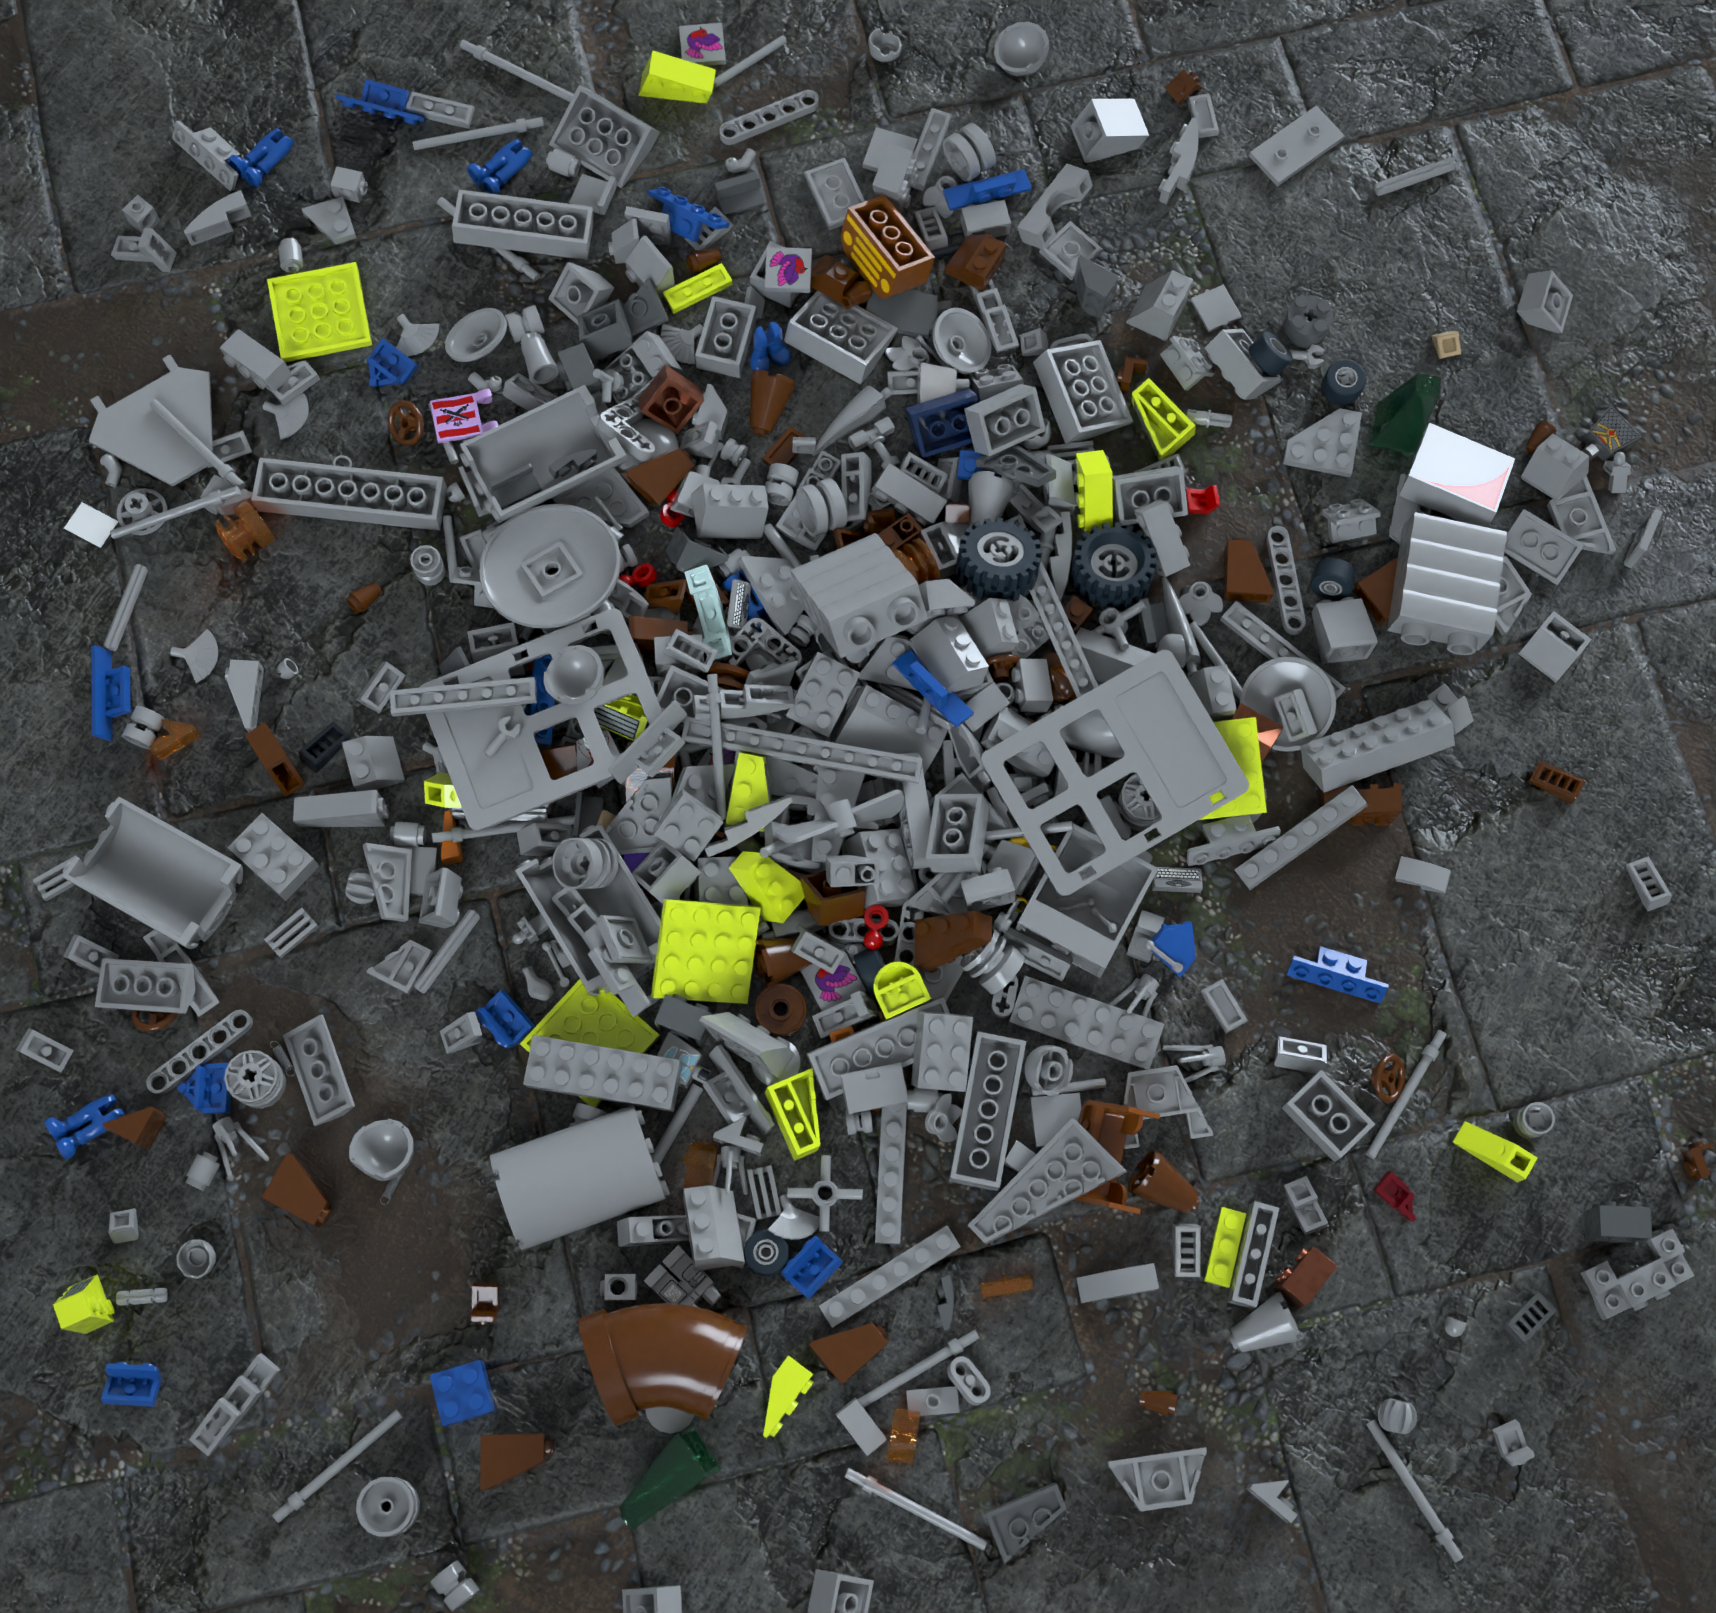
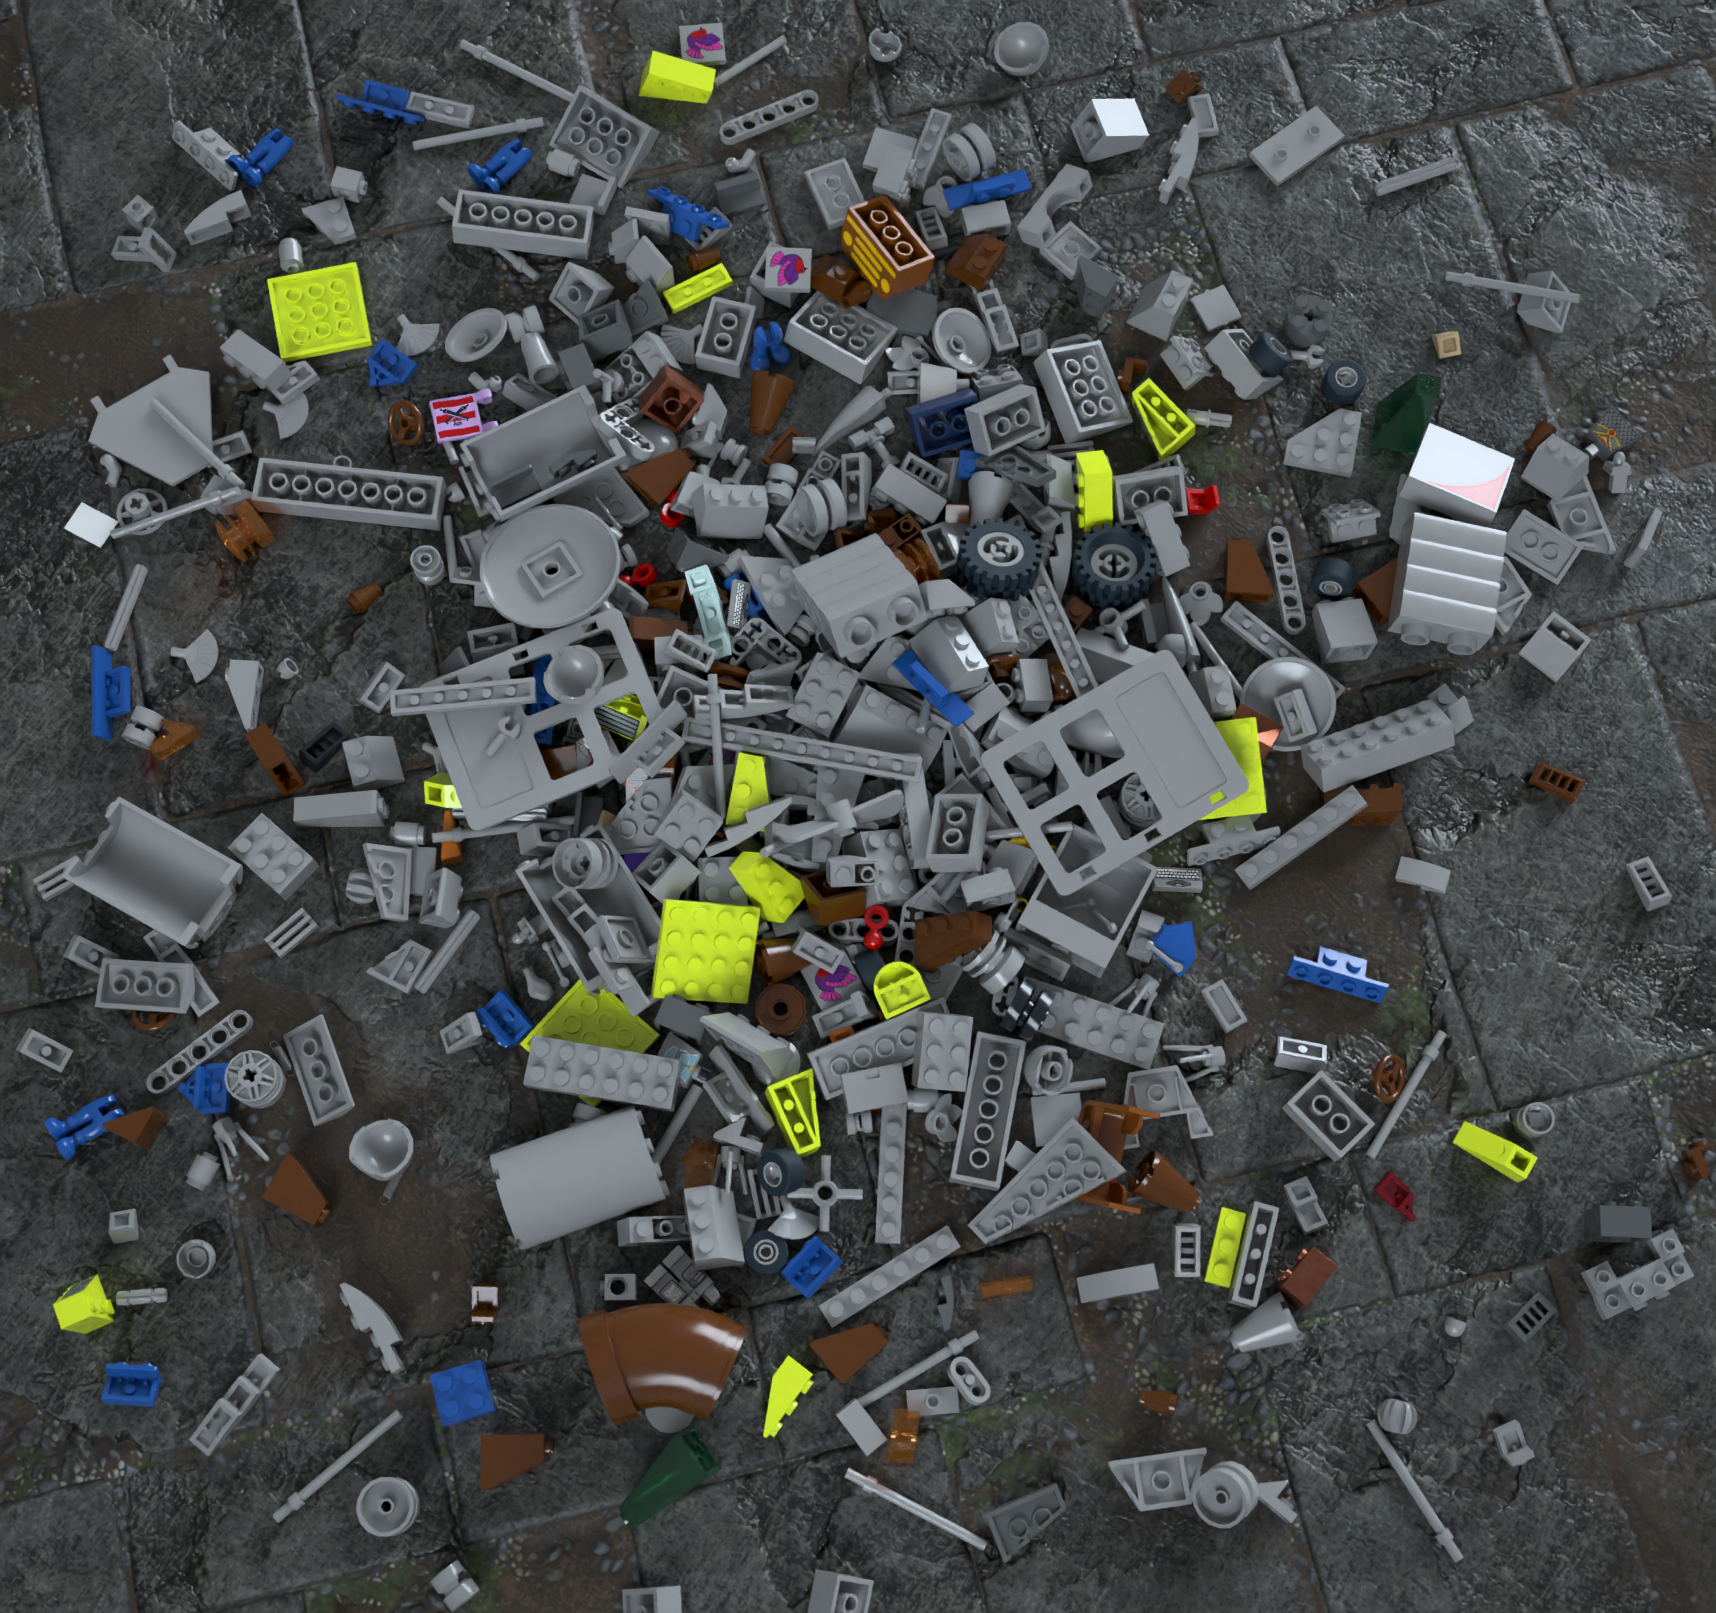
(370, 1316): none -> light grey slope
(781, 1171): none -> black wheel
(1028, 1010): none -> black wheel
(1225, 1494): none -> light grey wheel
(1470, 279): none -> light grey bar

